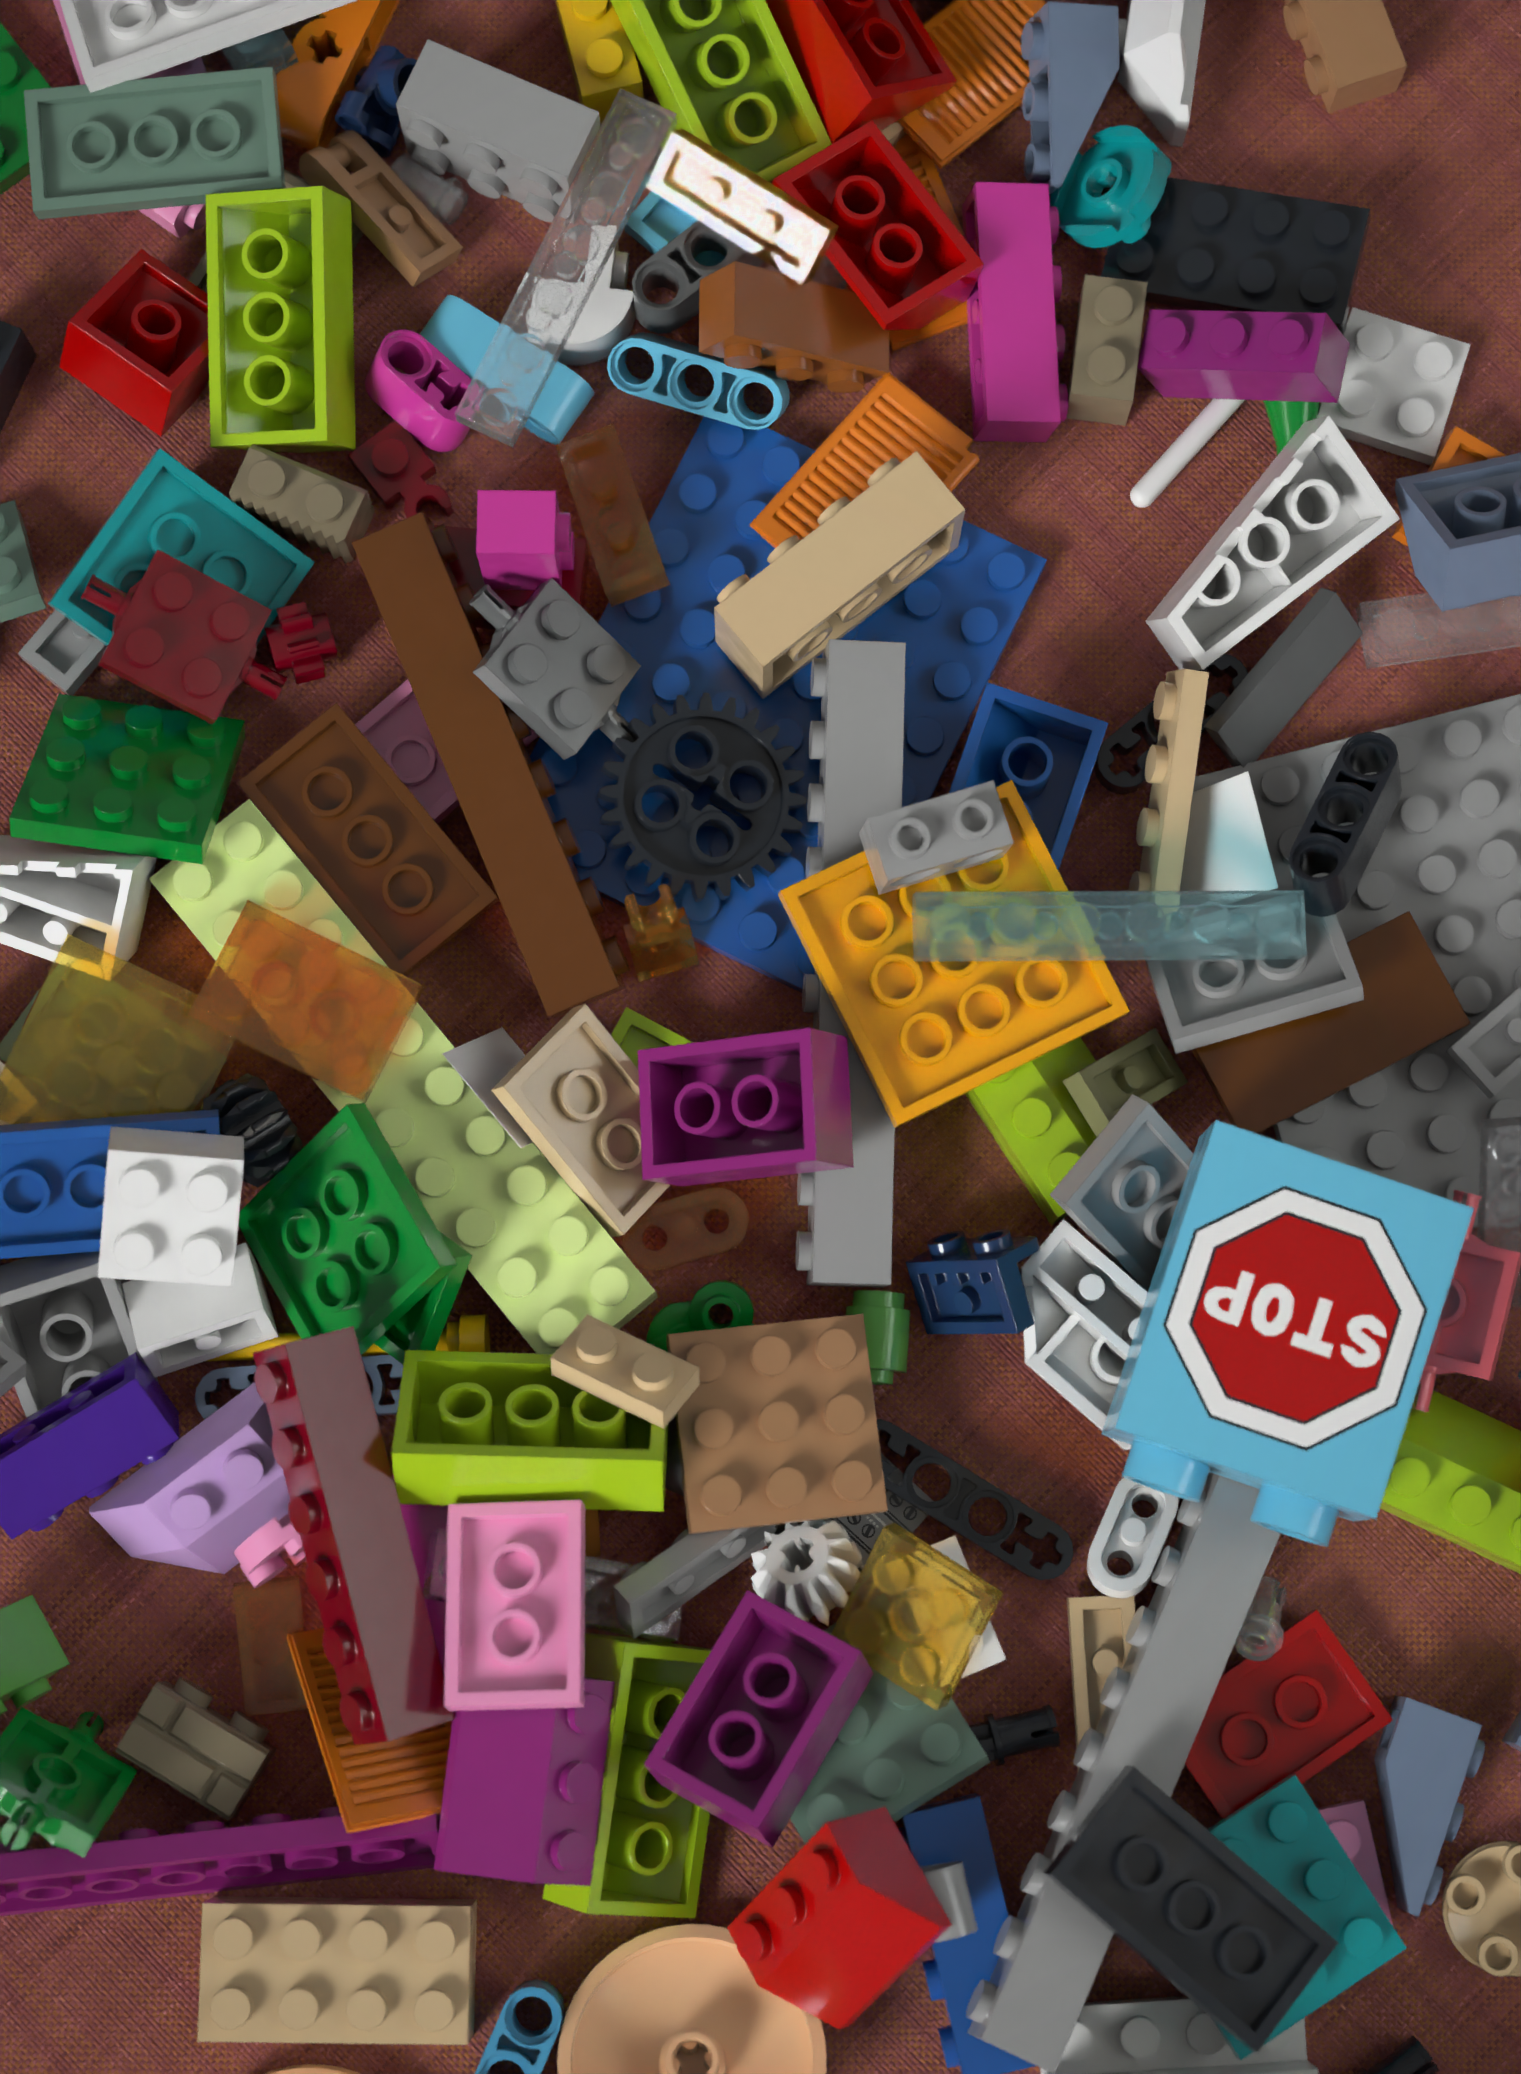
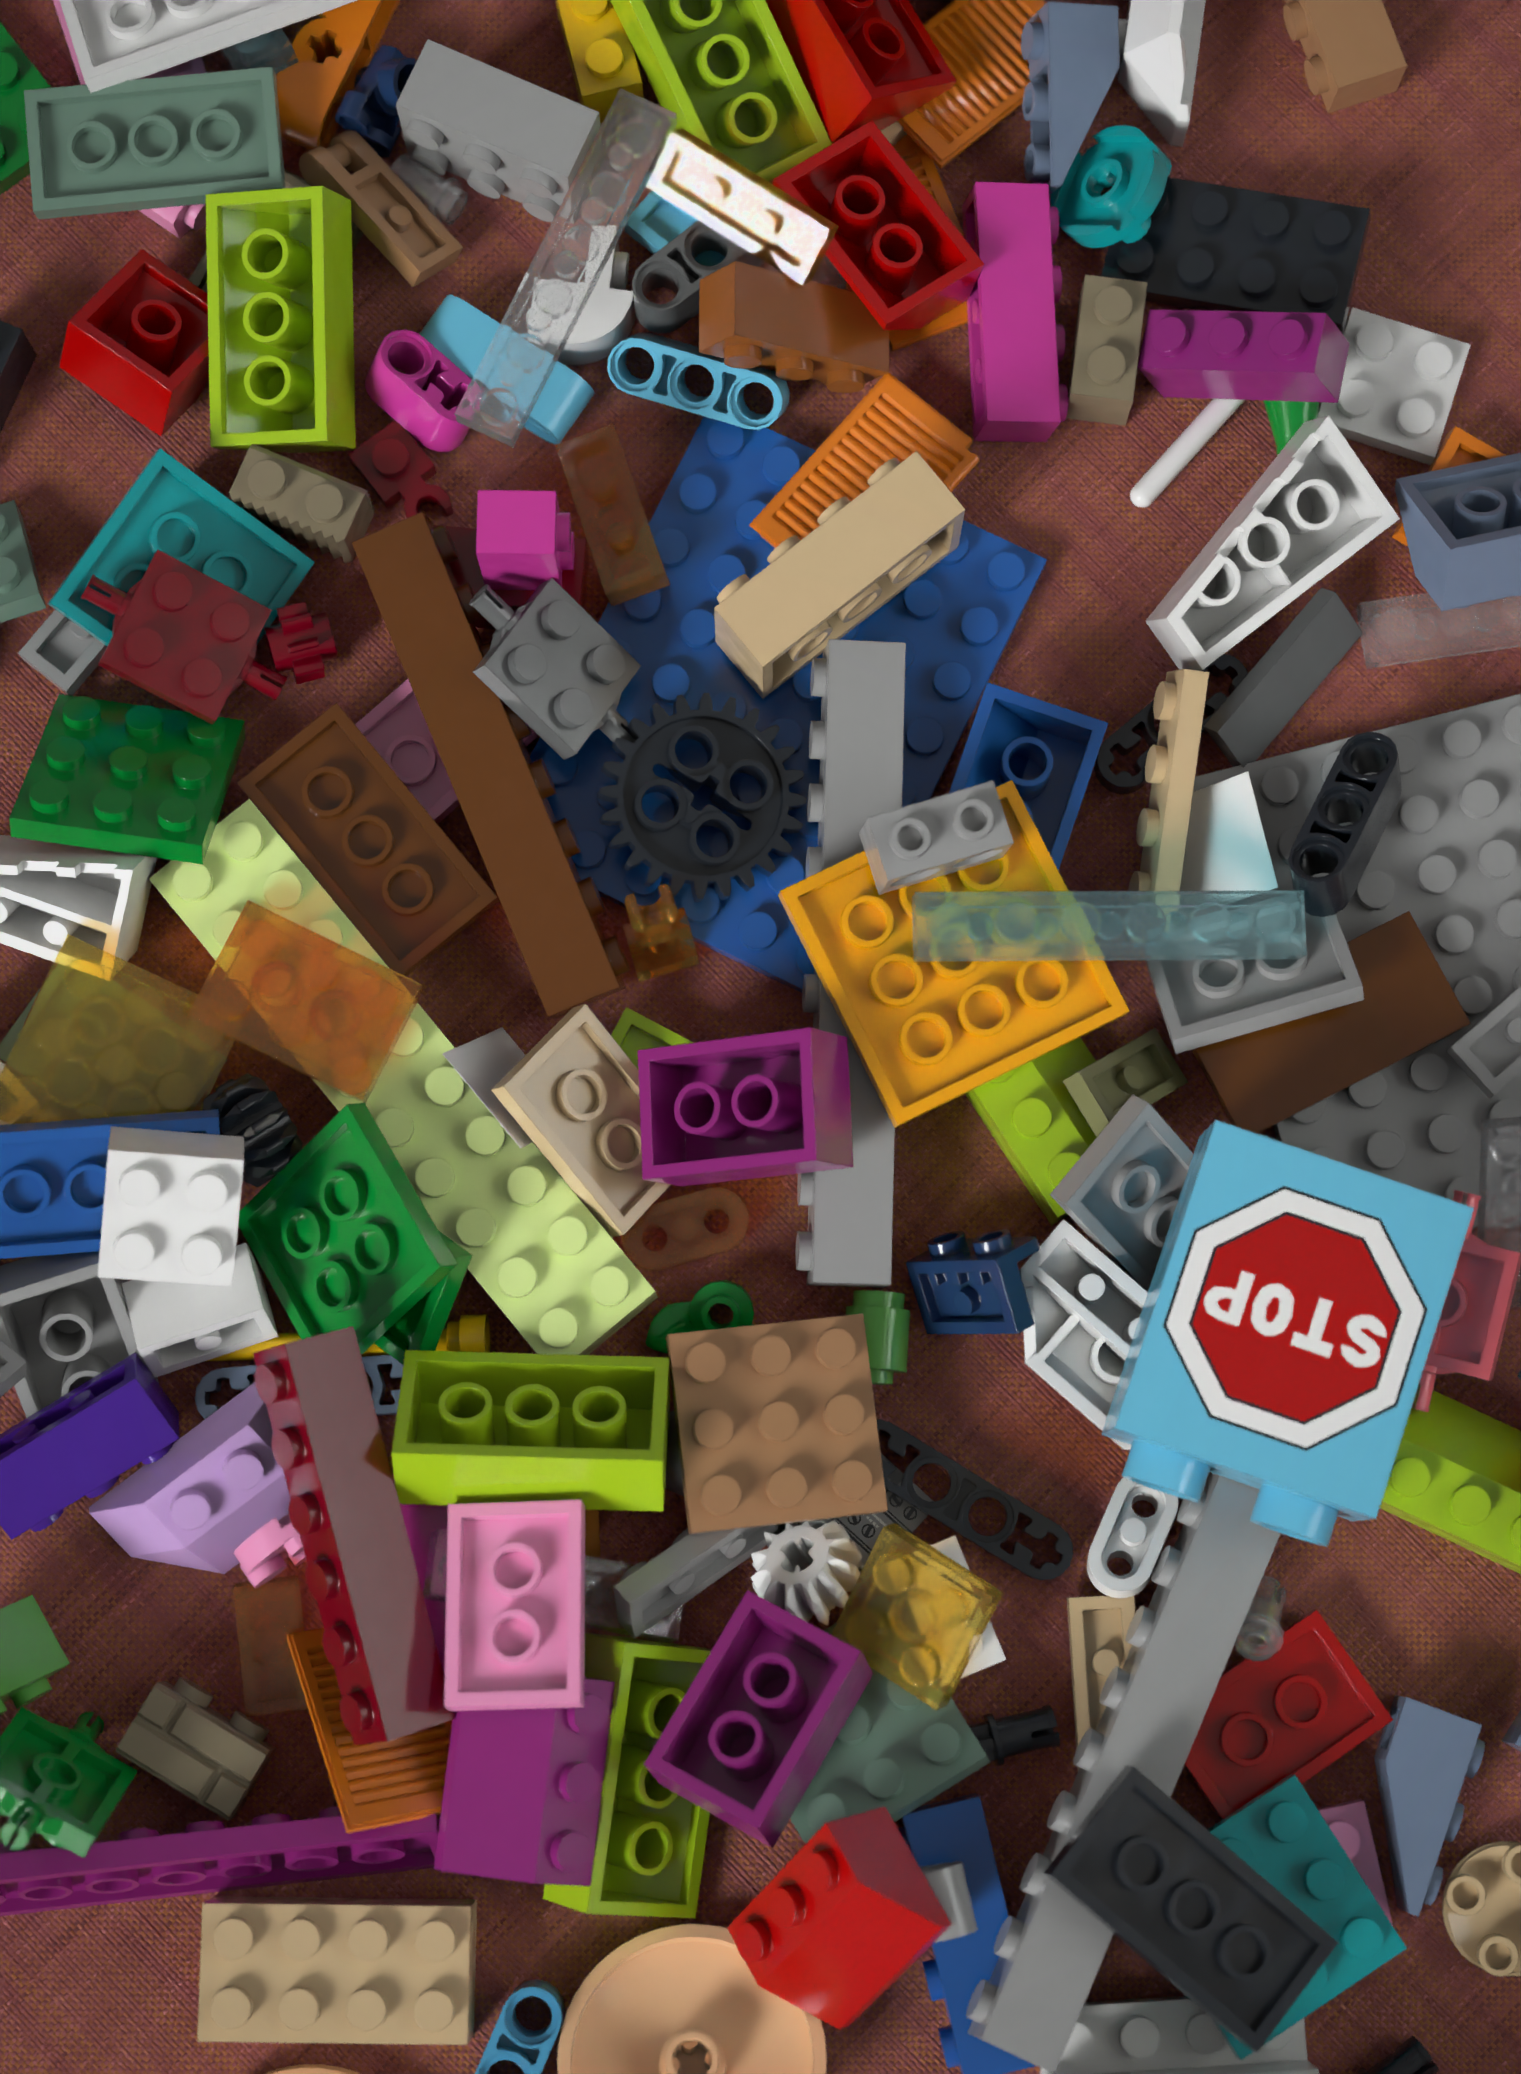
(625, 1371): tan plate -> none

